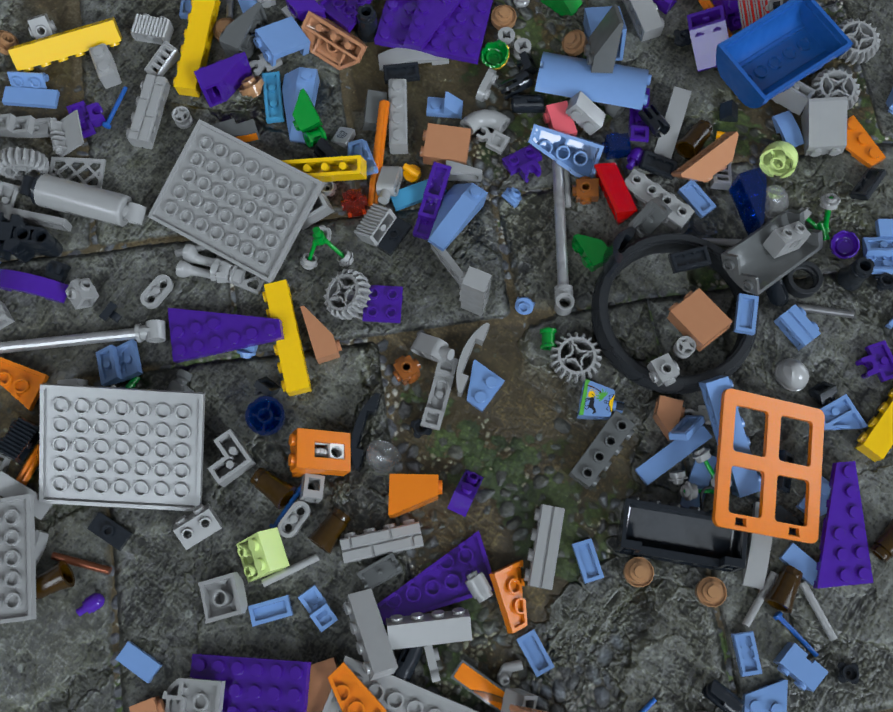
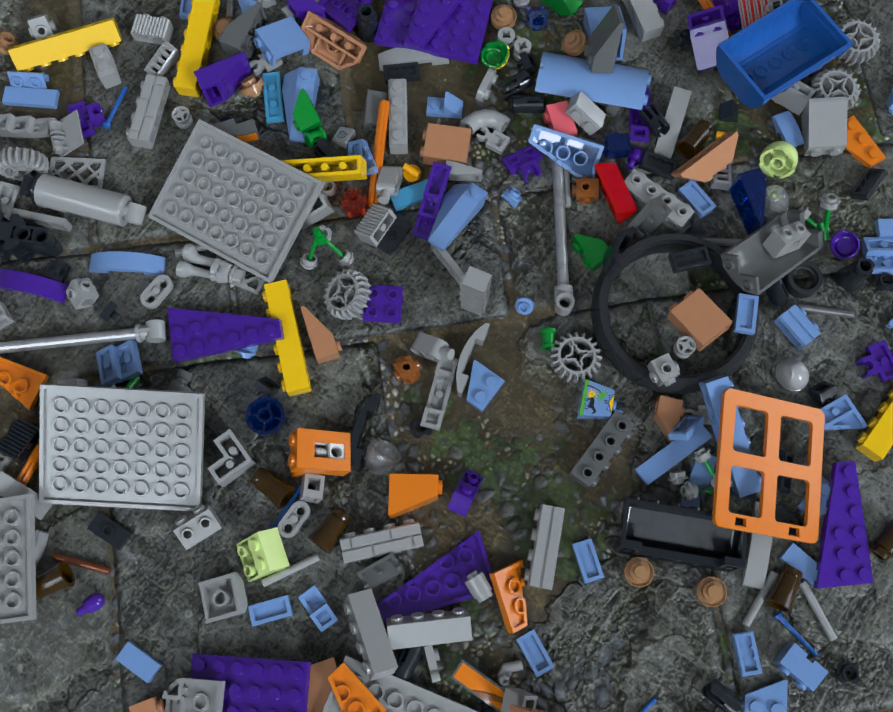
(127, 262): none -> medium blue slope
(536, 17): none -> clear blue brick

